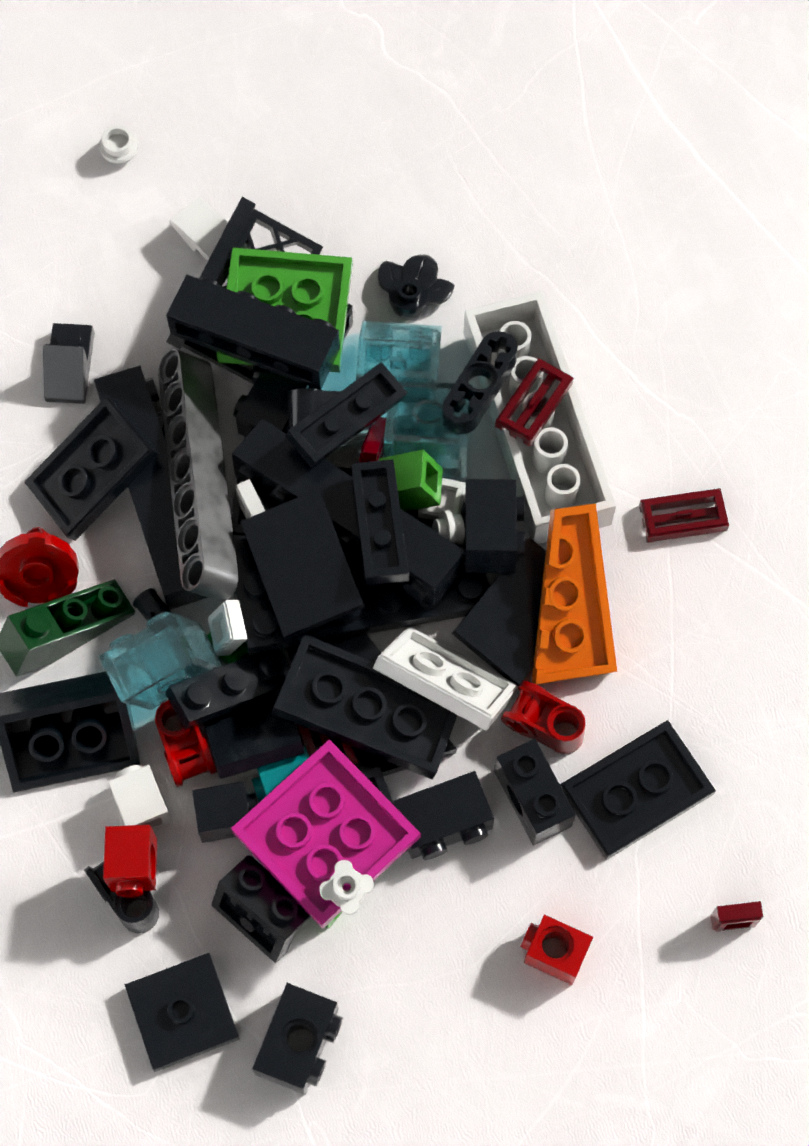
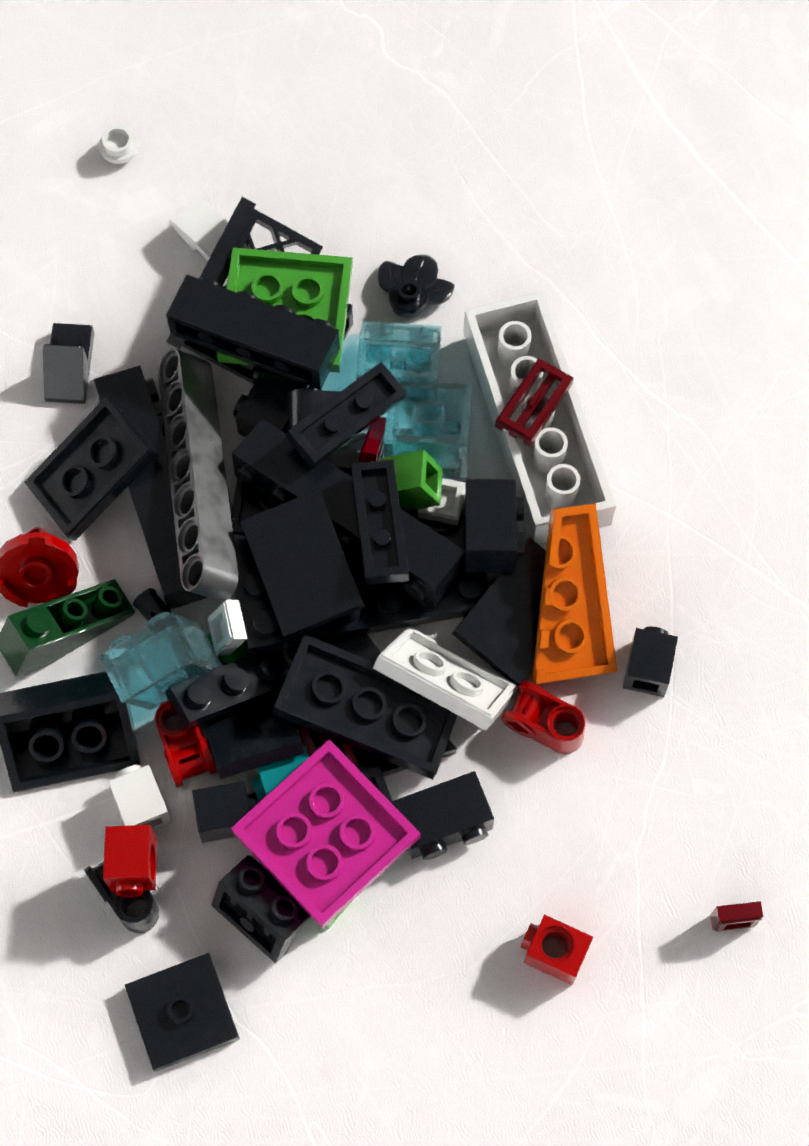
(248, 499): white tile -> none
(297, 1011): black brick -> none
(346, 900): white plate -> none
(450, 526): white plate -> none
(479, 399): black beam -> none
(534, 792): black brick -> none
(637, 789): black tile -> none
(650, 661): none -> black brick
(688, 529): dark red tile -> none

